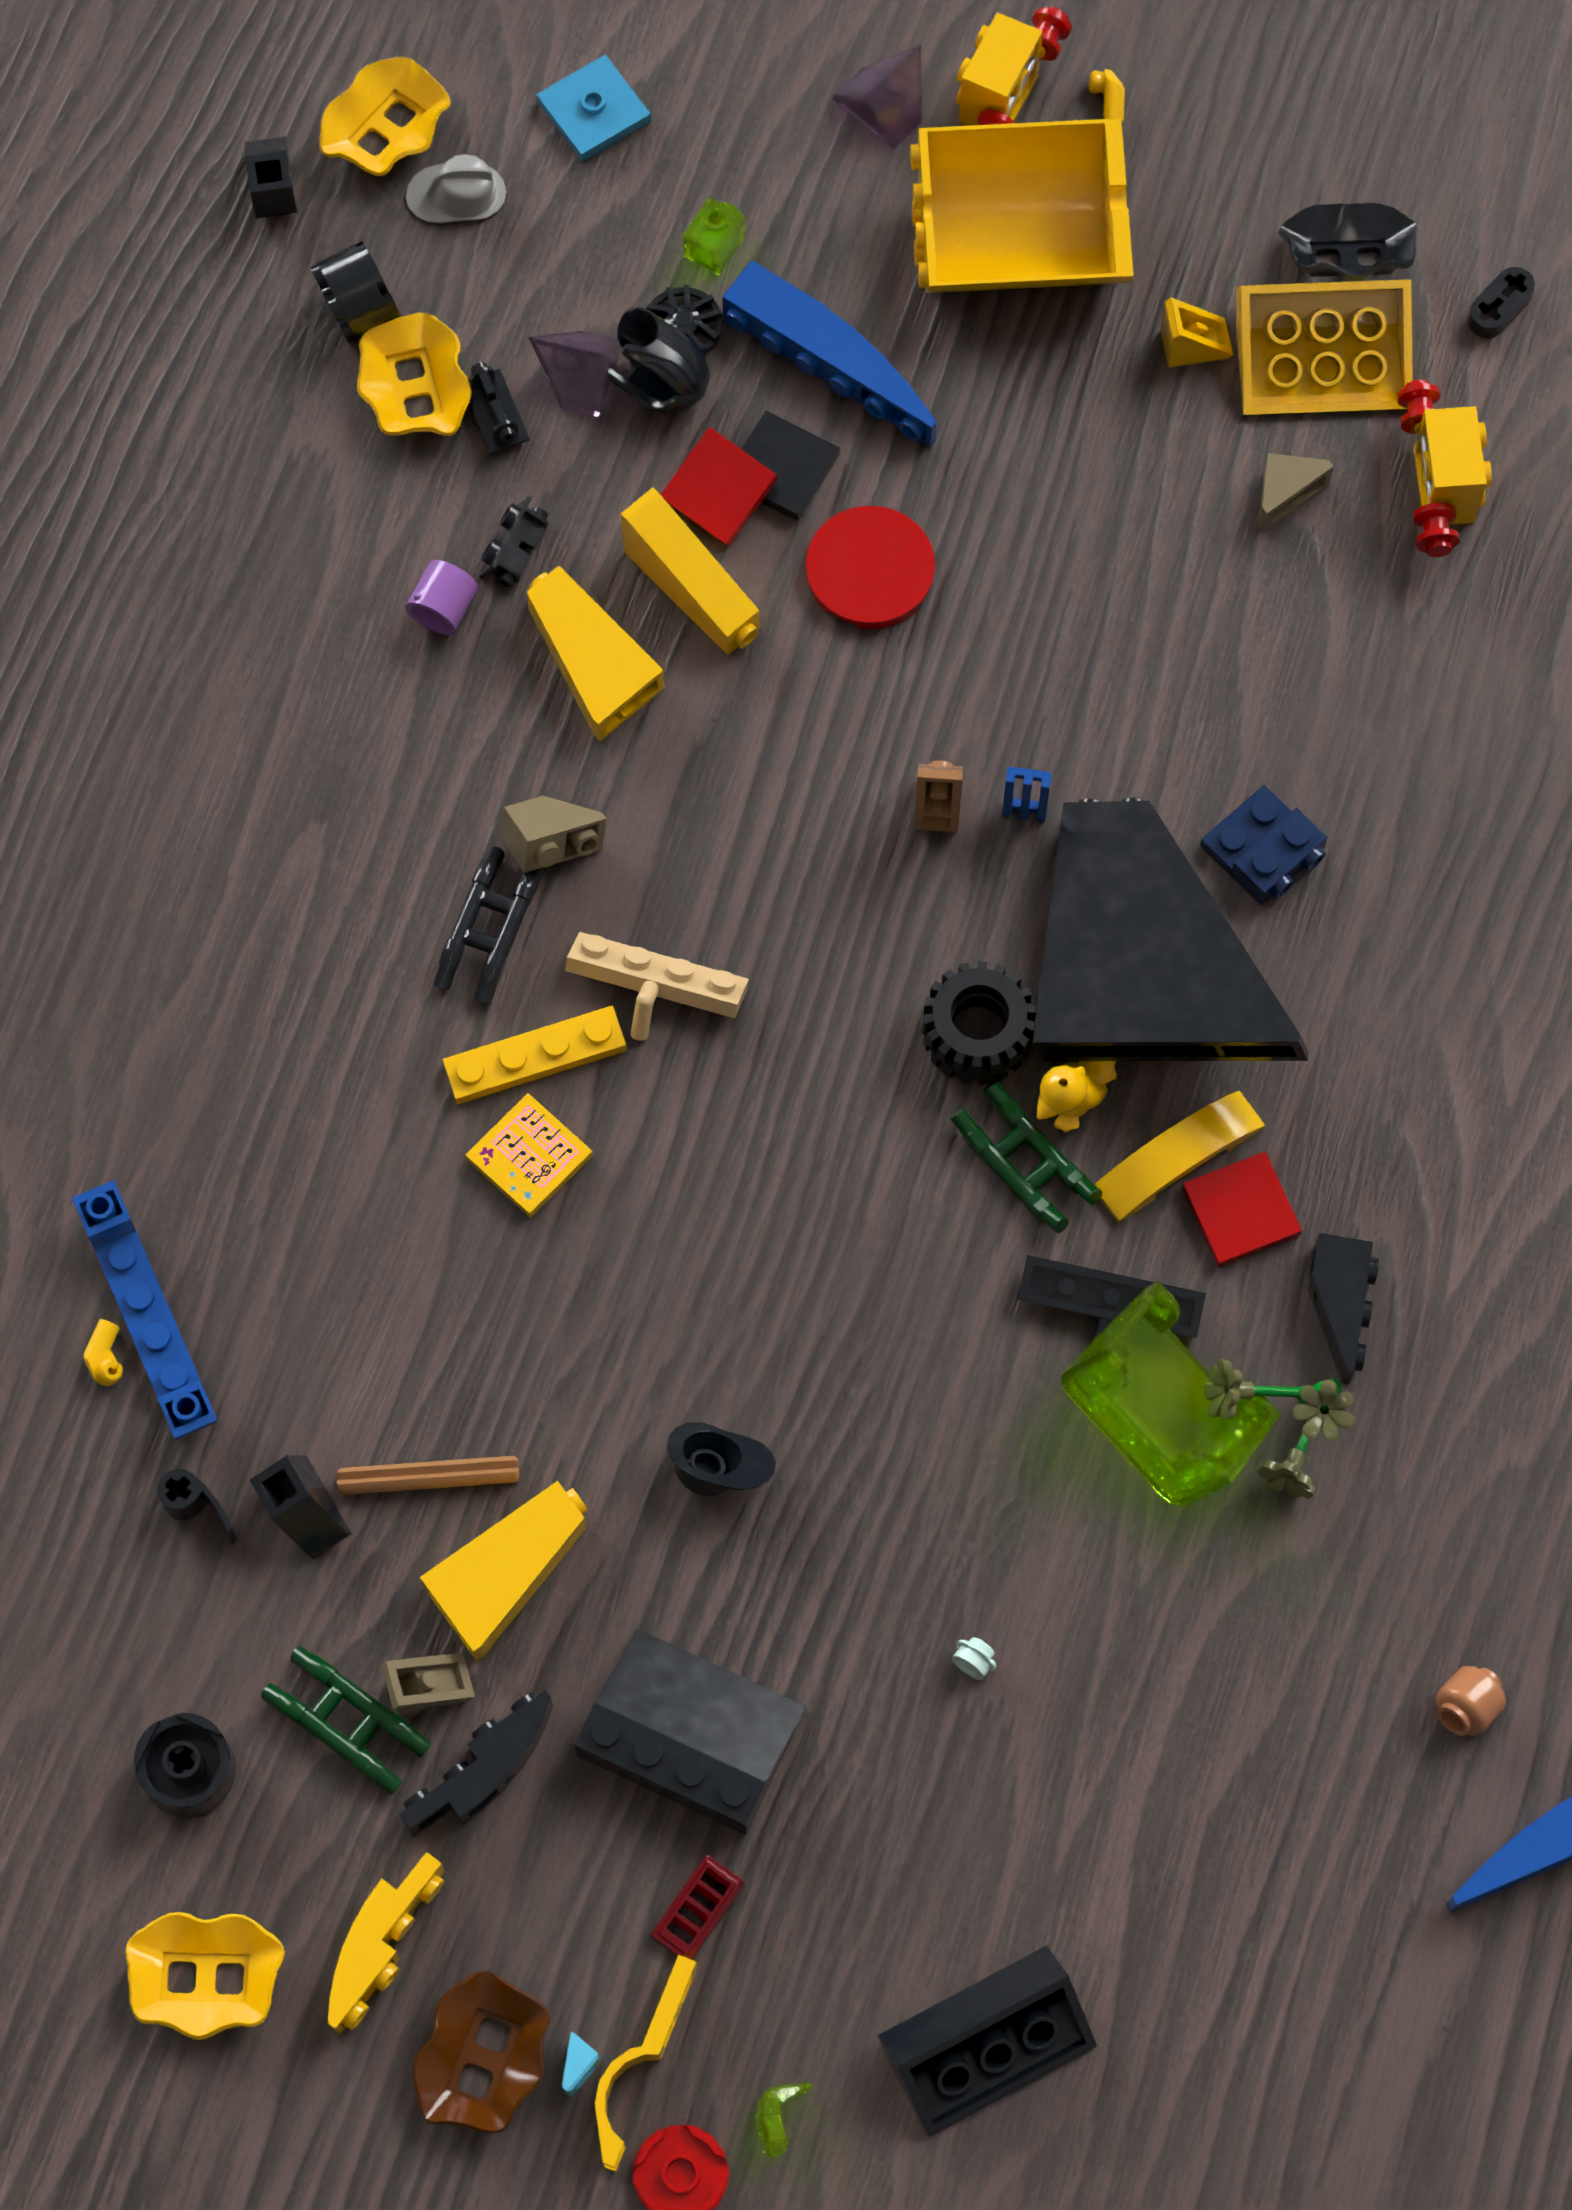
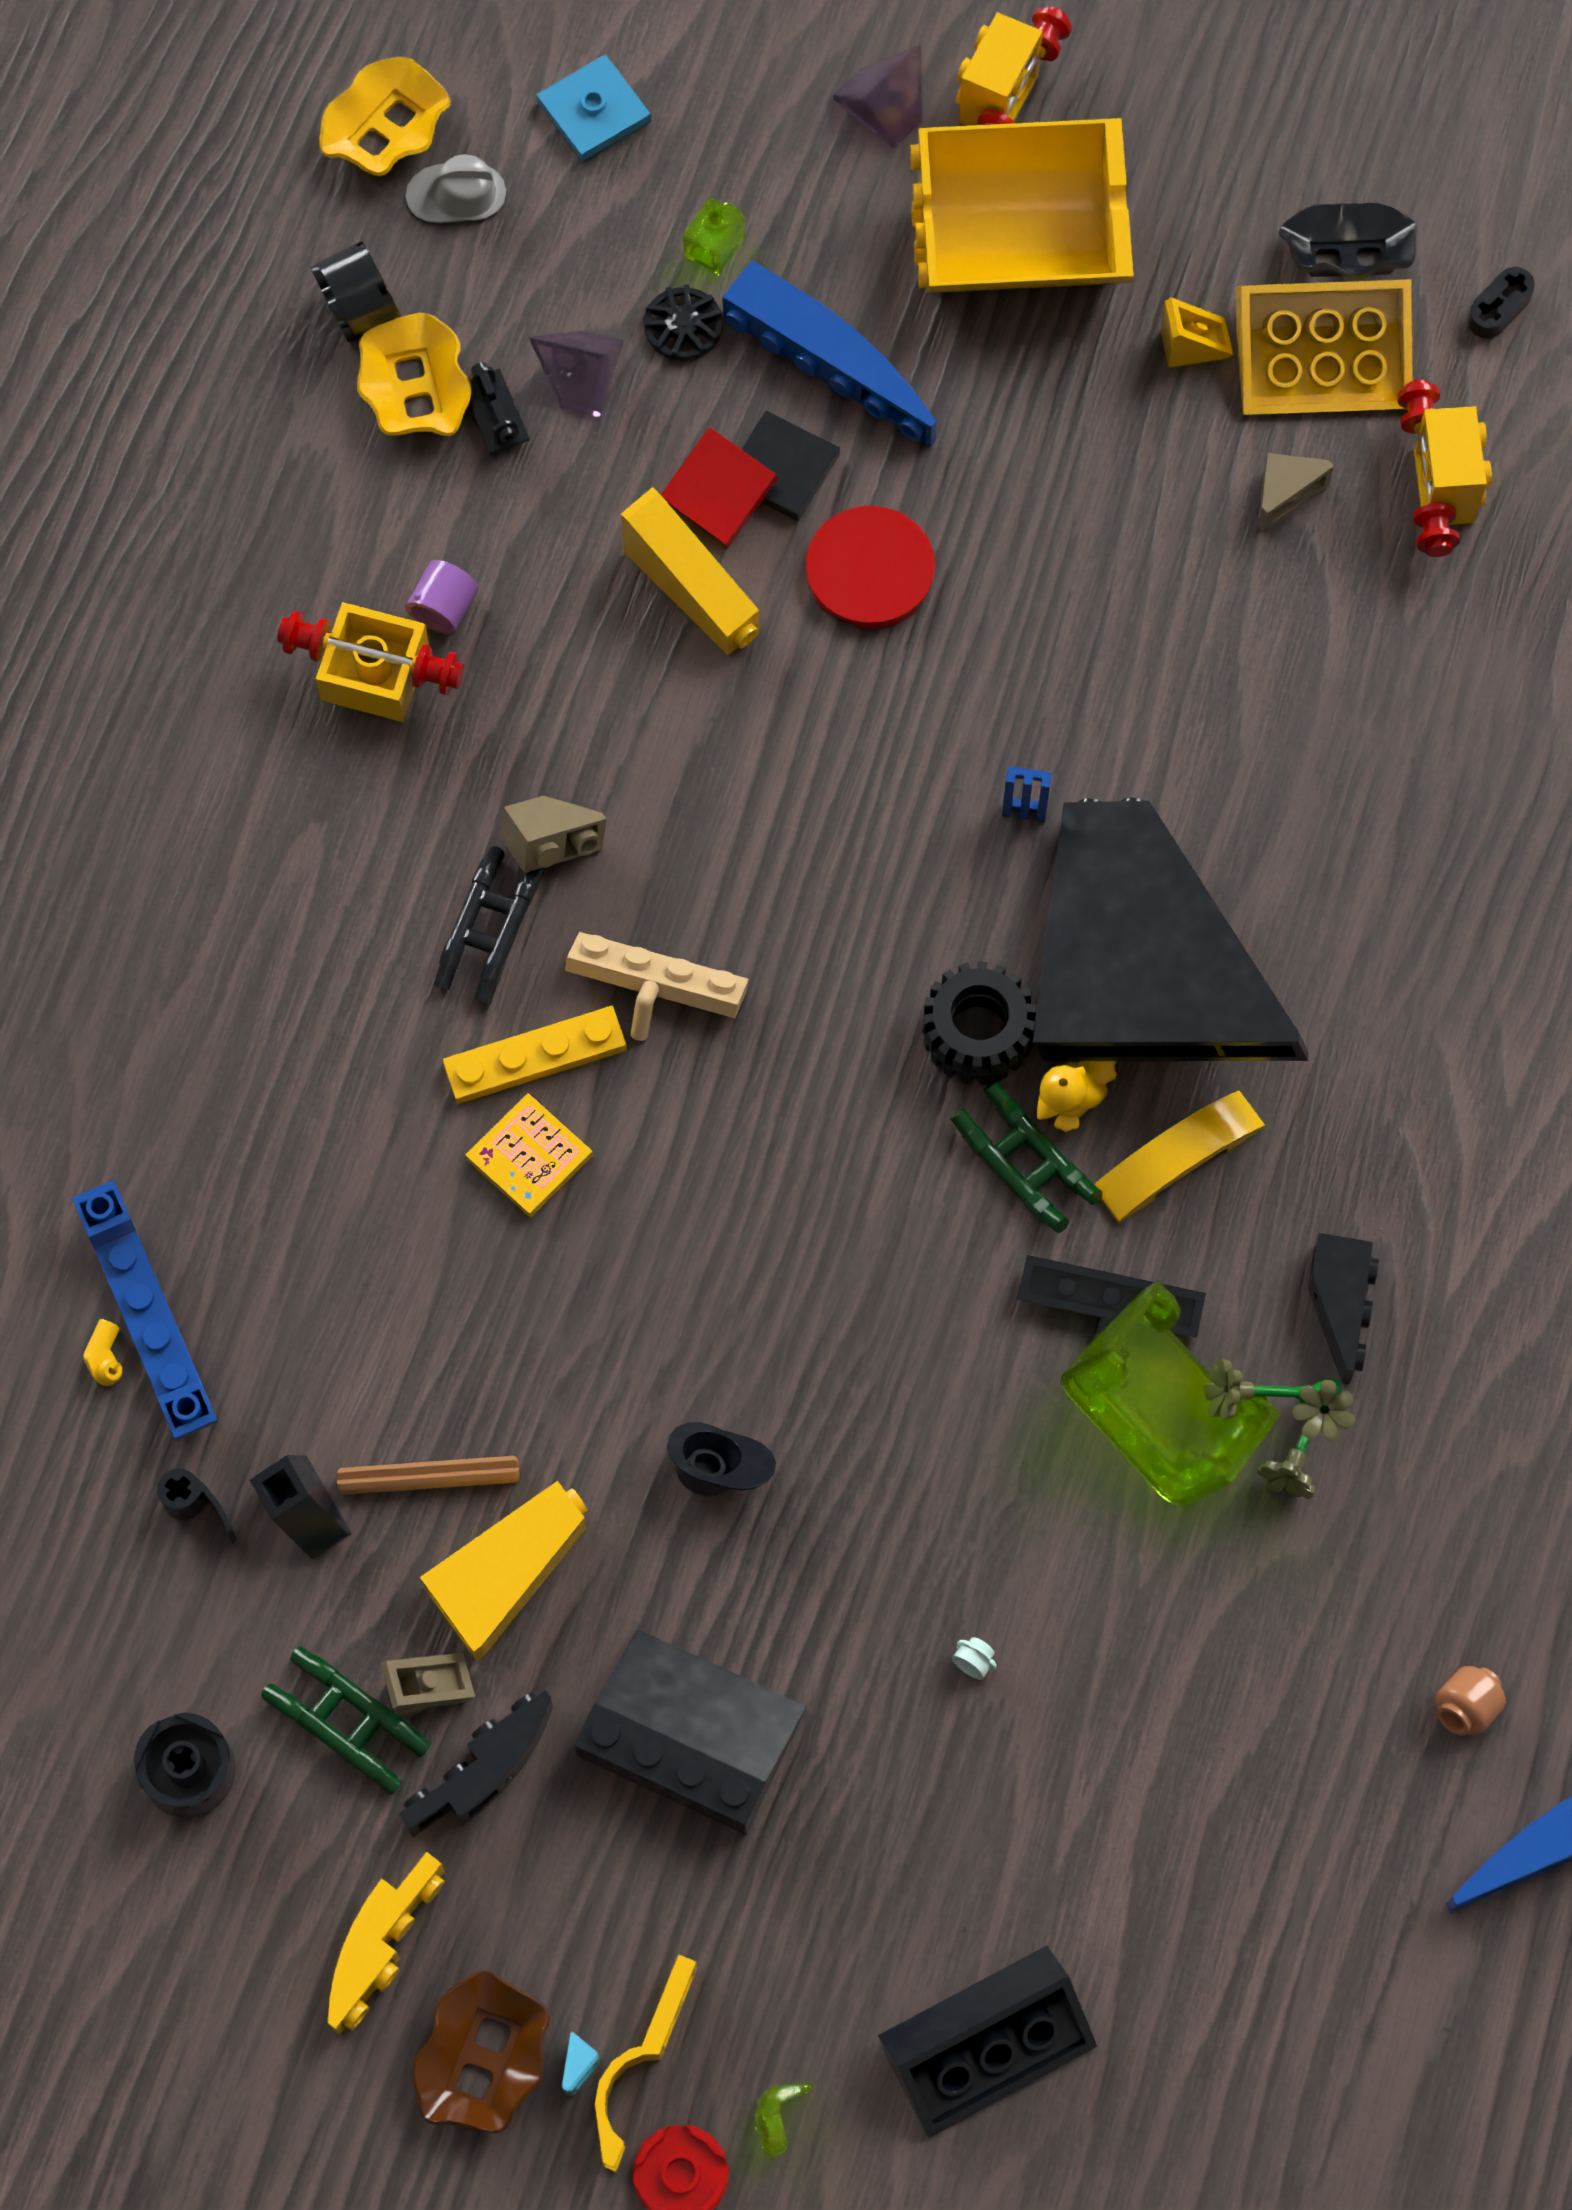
(207, 1945): yellow piece -> none
(270, 177): black slope -> none
(370, 659): none -> yellow brick
(519, 526): black hinge -> none
(595, 655): yellow slope -> none
(665, 363): black hair -> none
(721, 1874): dark red slope -> none
(938, 796): medium nougat slope -> none
(1112, 90): yellow arm -> none
(1241, 1209): red tile -> none
(1265, 845): dark blue plate -> none

